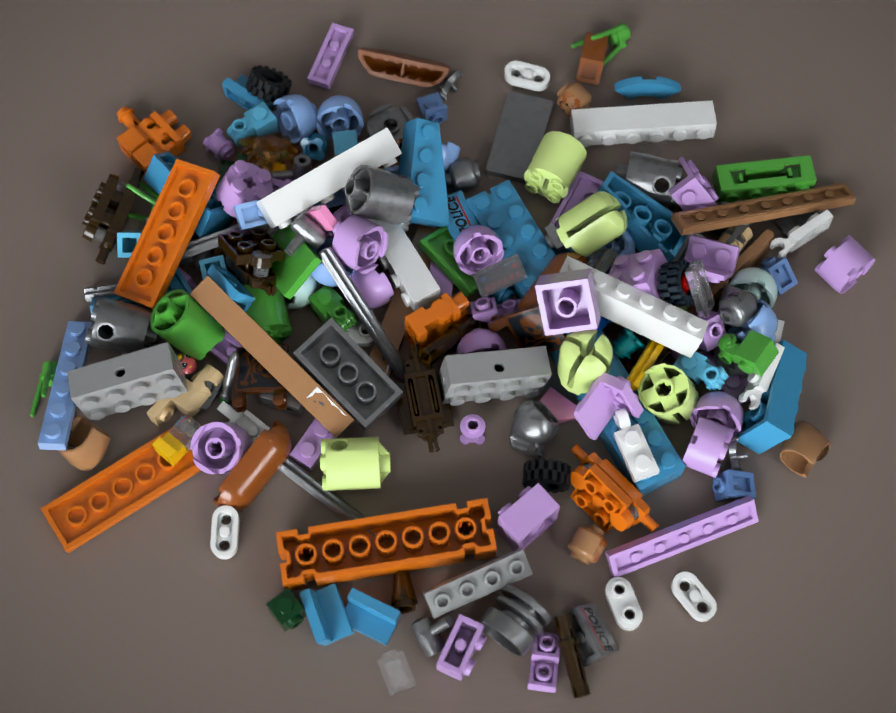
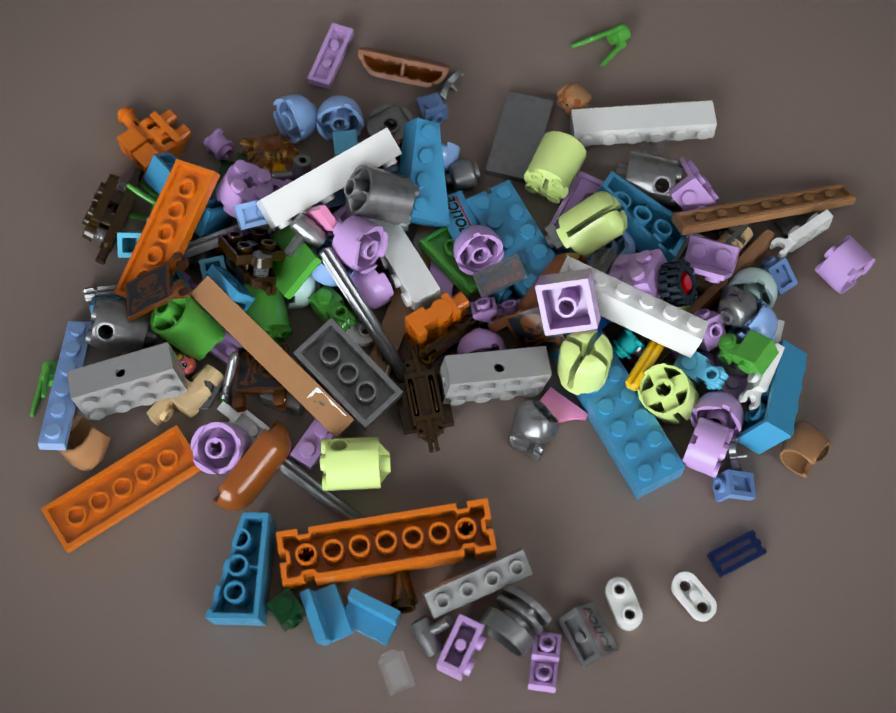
(156, 287): none -> reddish brown flag
(177, 440): leg -> none
(225, 533): white plate -> none
(238, 93): dark azure panel -> none
(246, 574): none -> dark azure wedge
(255, 123): medium azure brick -> none
(268, 83): black tyre -> none
(312, 151): dark azure brick -> none
(472, 435): lavender brick -> none
(527, 517): lavender brick -> none
(528, 75): white plate -> none
(550, 474): black tyre -> none
(570, 650): dark brown pin -> none
(587, 544): medium nougat head -> none
(592, 59): dark orange slope -> none
(602, 401): lavender bracket -> none
(607, 494): orange piece -> none
(634, 448): white plate -> none
(638, 87): dark azure tile -> none
(682, 536): lavender plate -> none
(700, 288): clear tile -> none
(755, 543): none -> clear blue tile
(763, 178): bright green brick -> none

